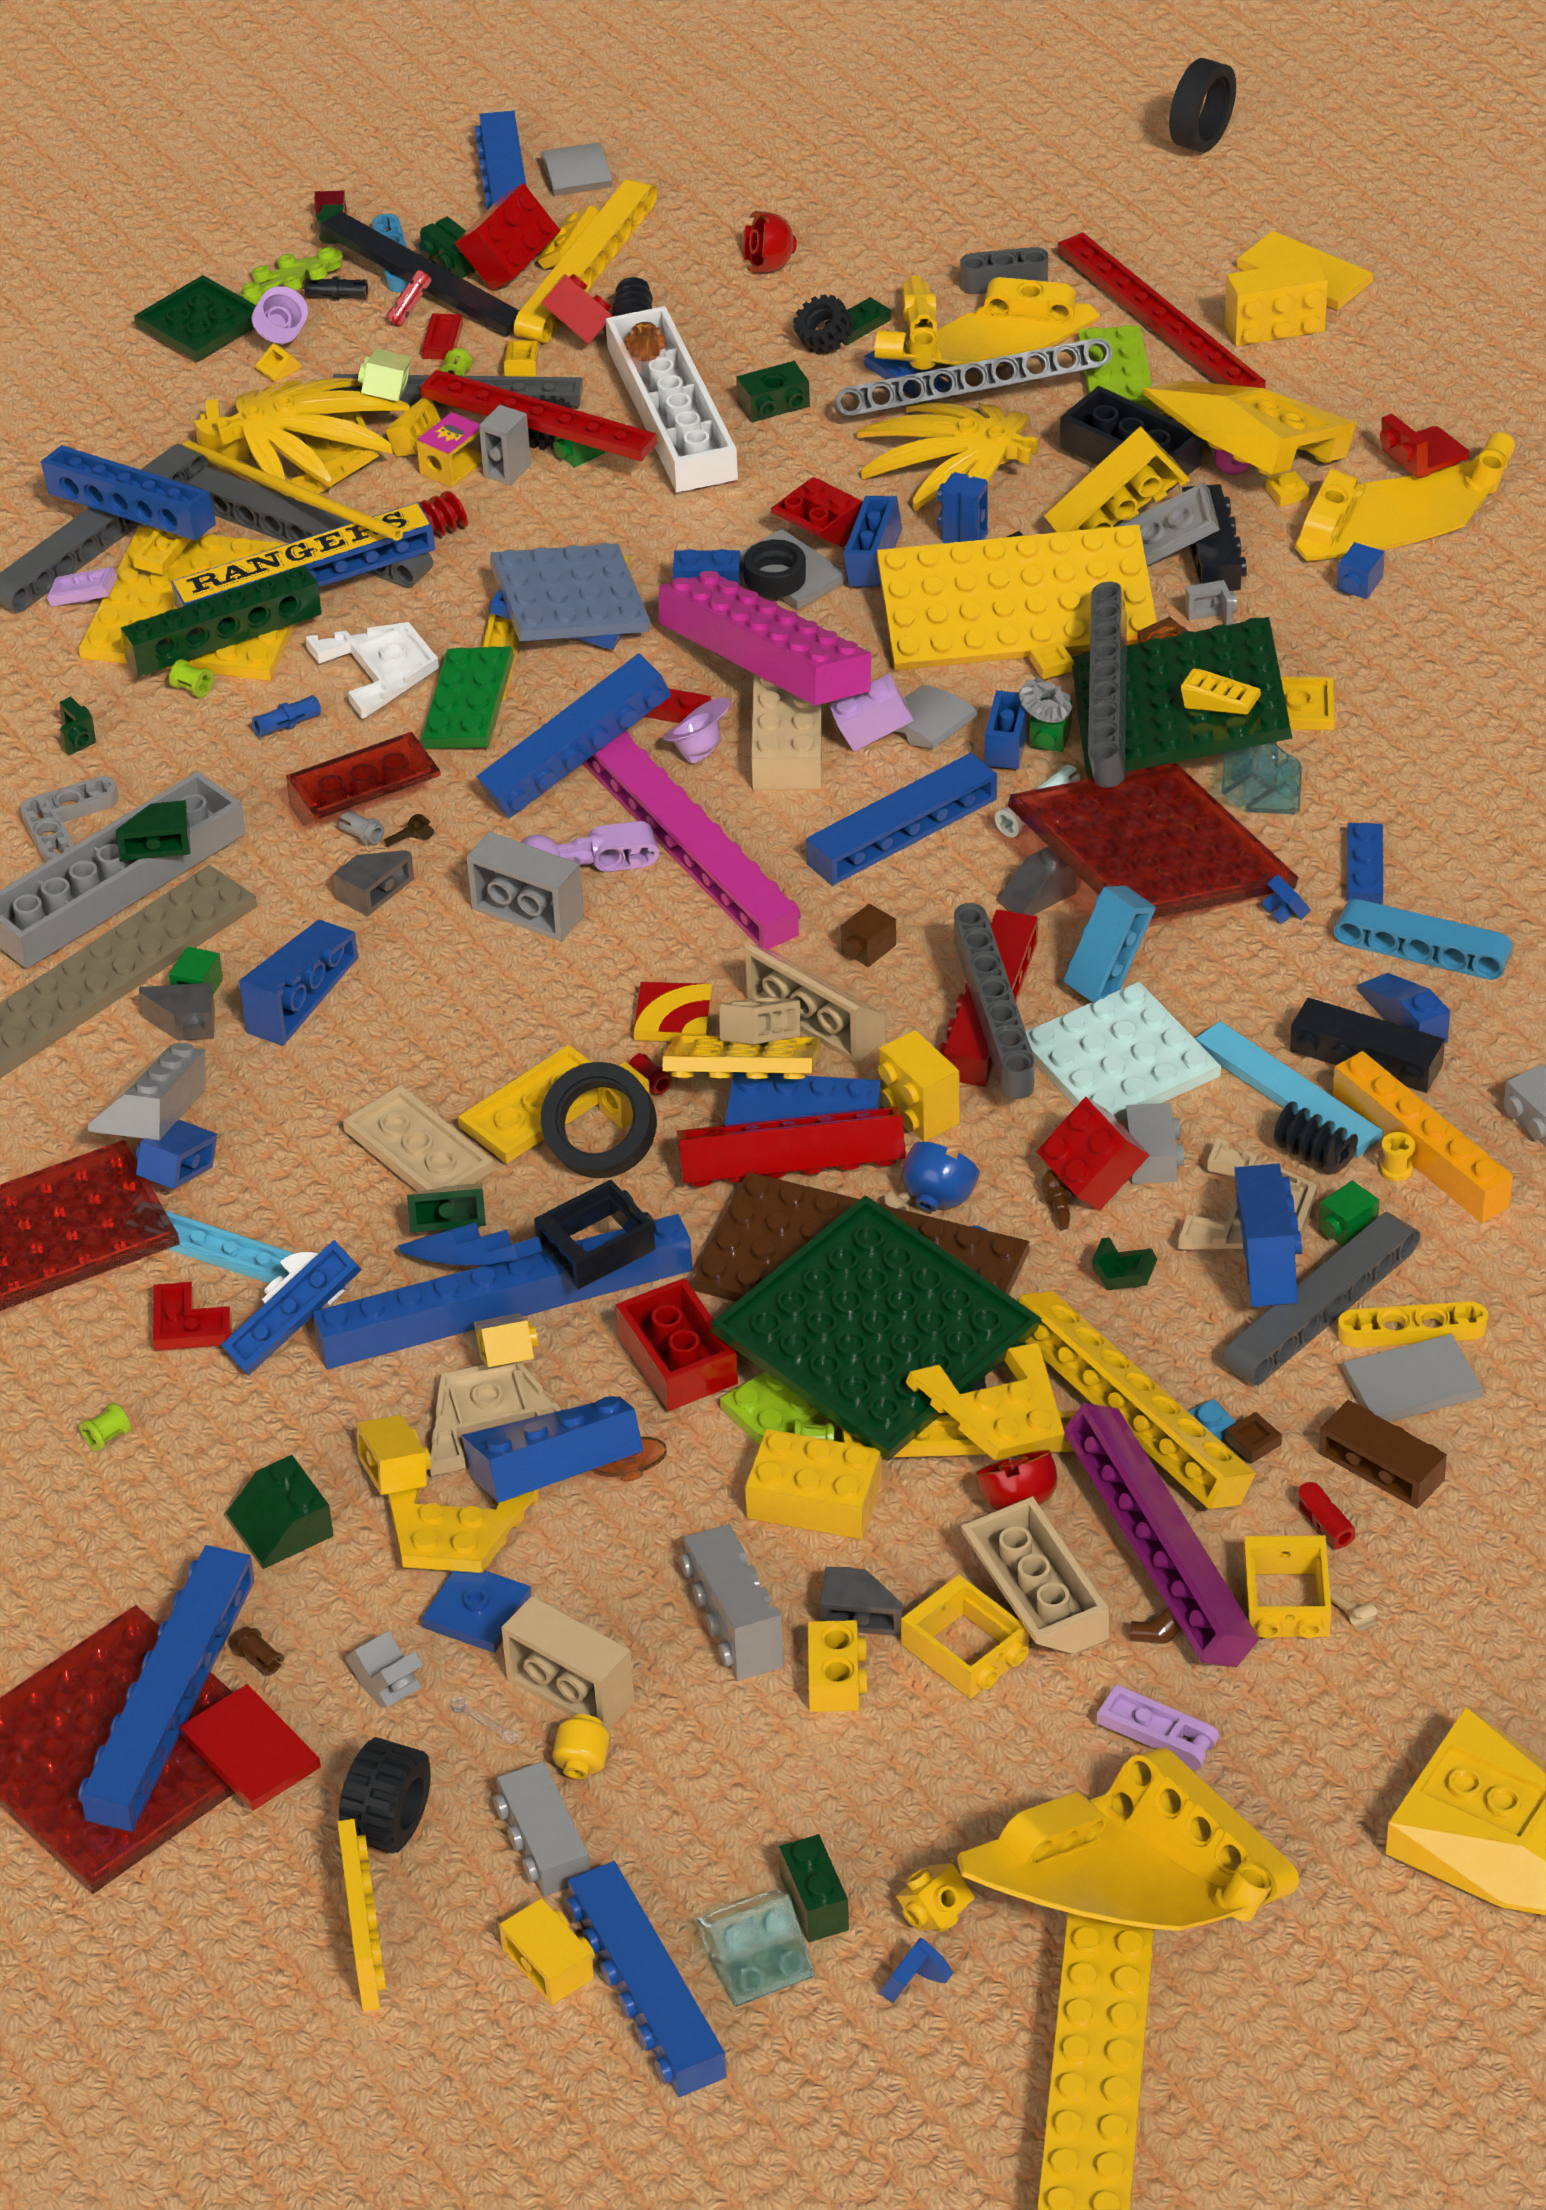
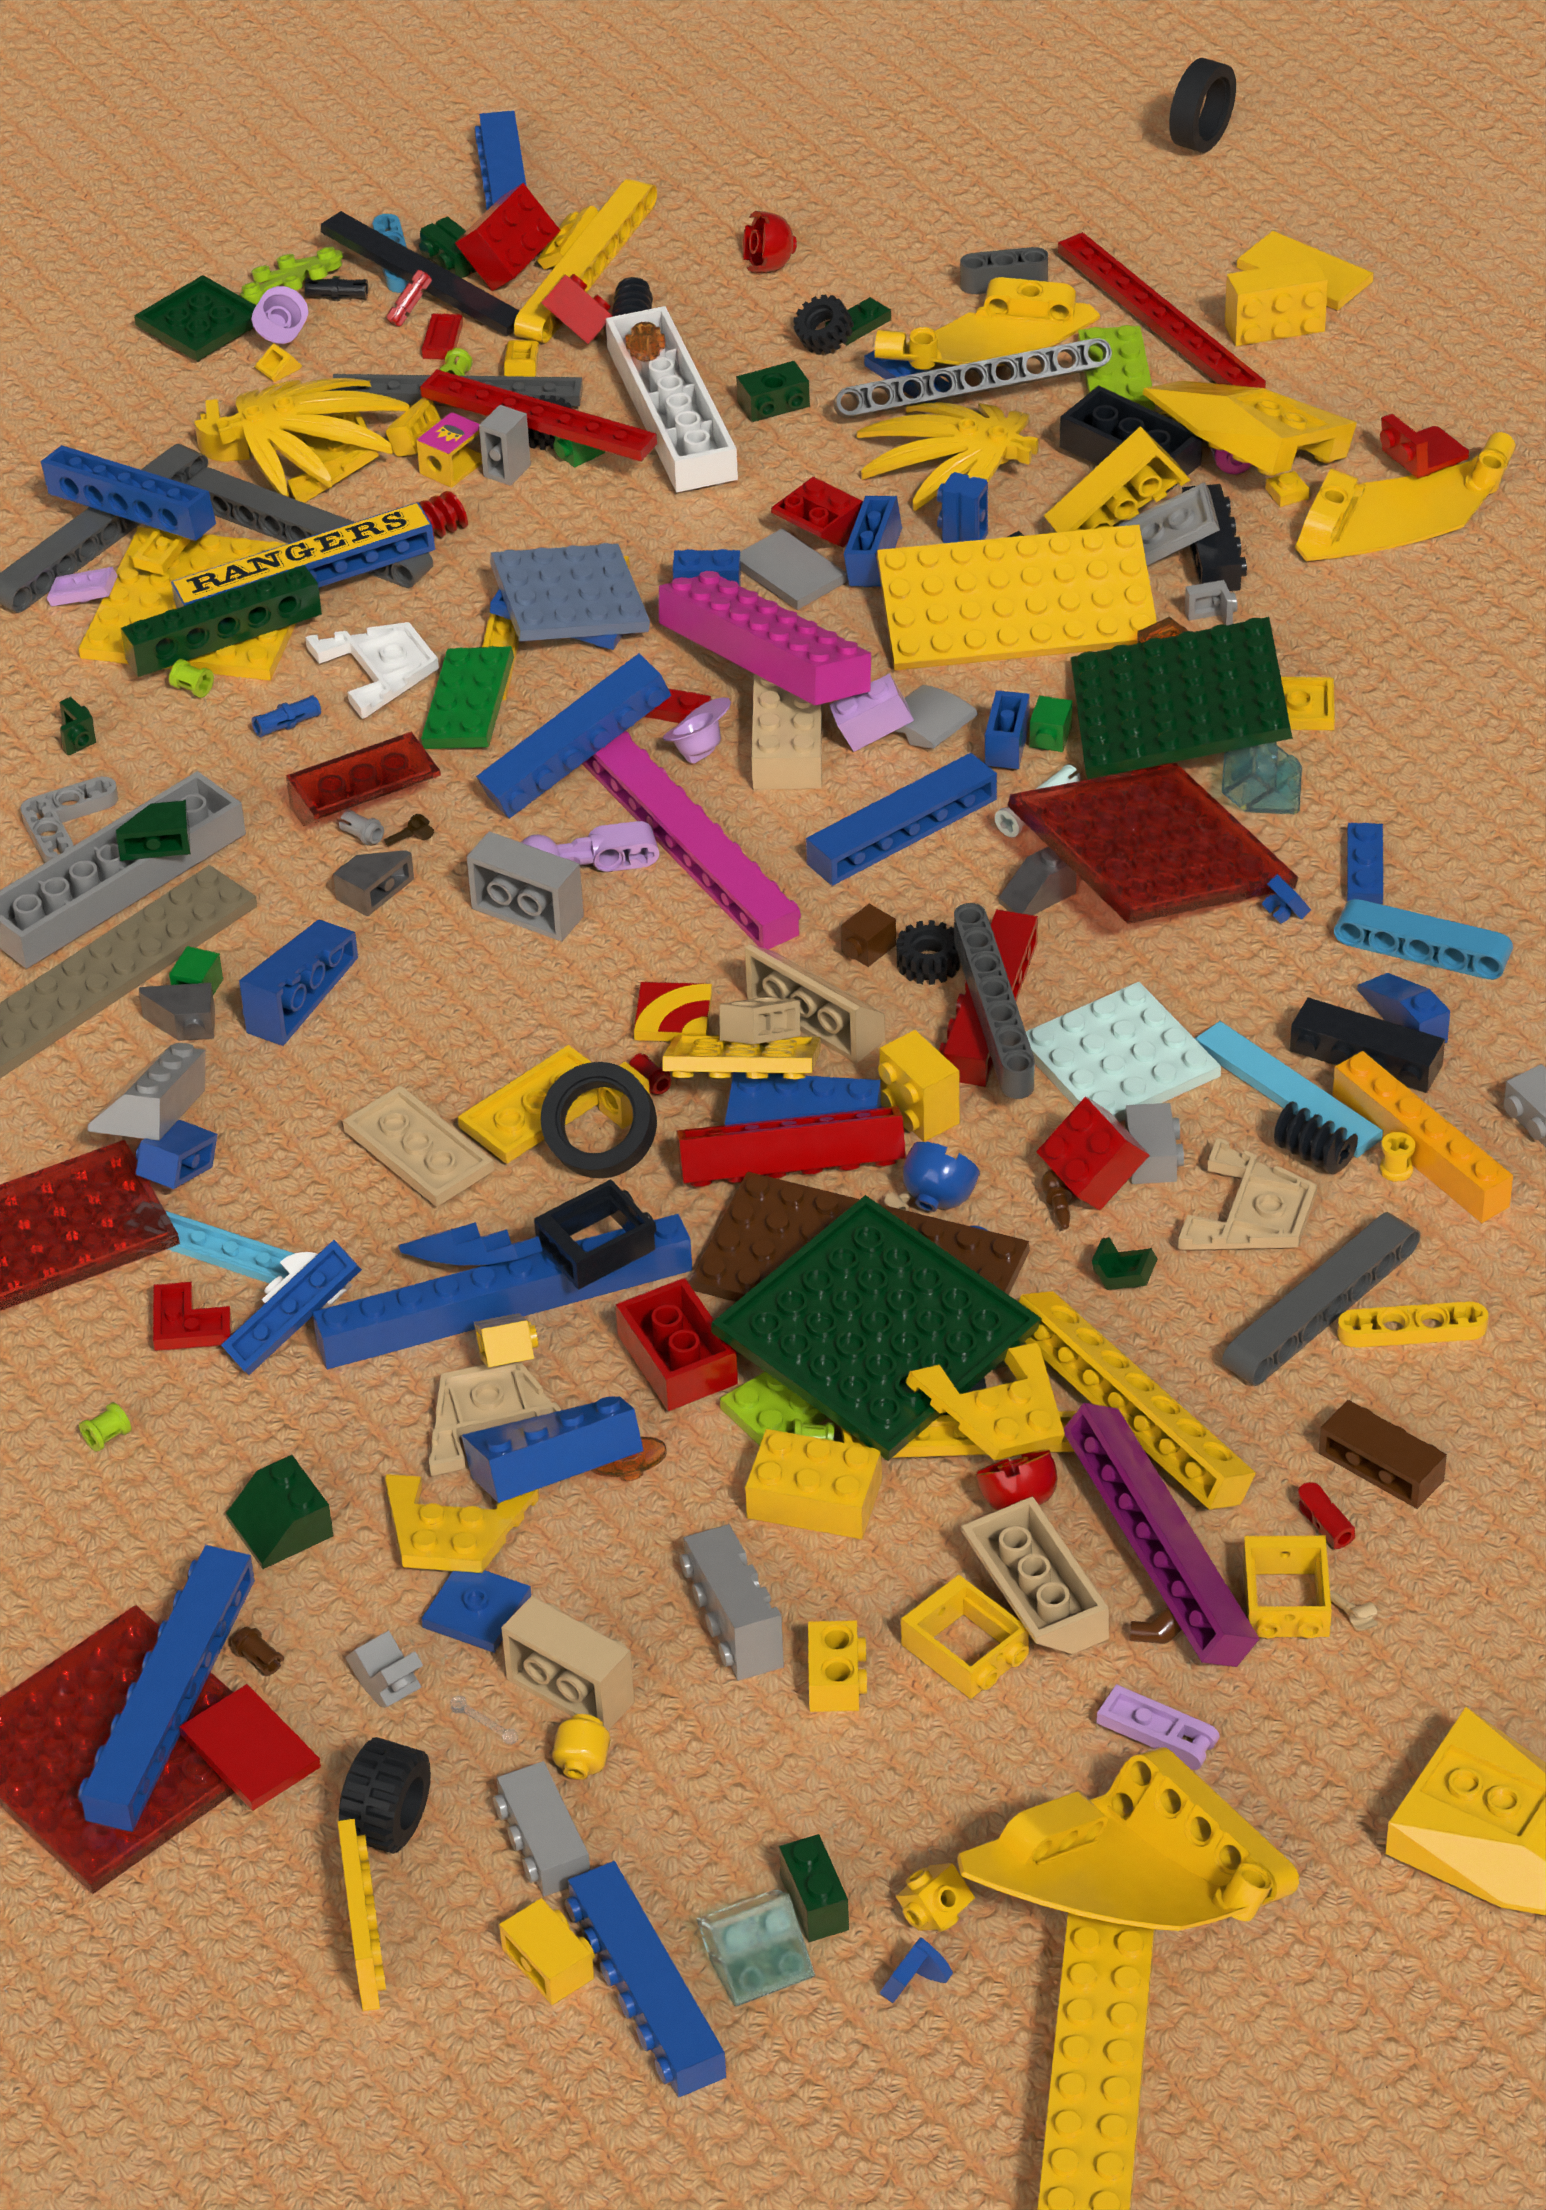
(298, 492): yellow piece -> none
(327, 205): leg -> none
(385, 374): yellowish green brick -> none
(392, 1454): yellow brick -> none
(446, 1208): dark green slope -> none
(577, 169): light grey slope -> none
(777, 553): black tyre -> none
(859, 1596): flat silver slope -> none
(919, 304): yellow piece -> none
(927, 965): none -> black tyre
(1050, 710): light grey gear -> none
(1051, 660): yellow plate -> none
(1107, 685): dark grey beam -> none
(1109, 942): dark azure brick -> none
(1213, 1418): dark azure plate -> none
(1217, 693): yellow slope -> none
(1253, 1437): reddish brown plate -> none
(1268, 1233): blue wedge -> none
(1347, 1212): green brick -> none
(1360, 570): blue brick -> none
(1413, 1378): light grey tile -> none

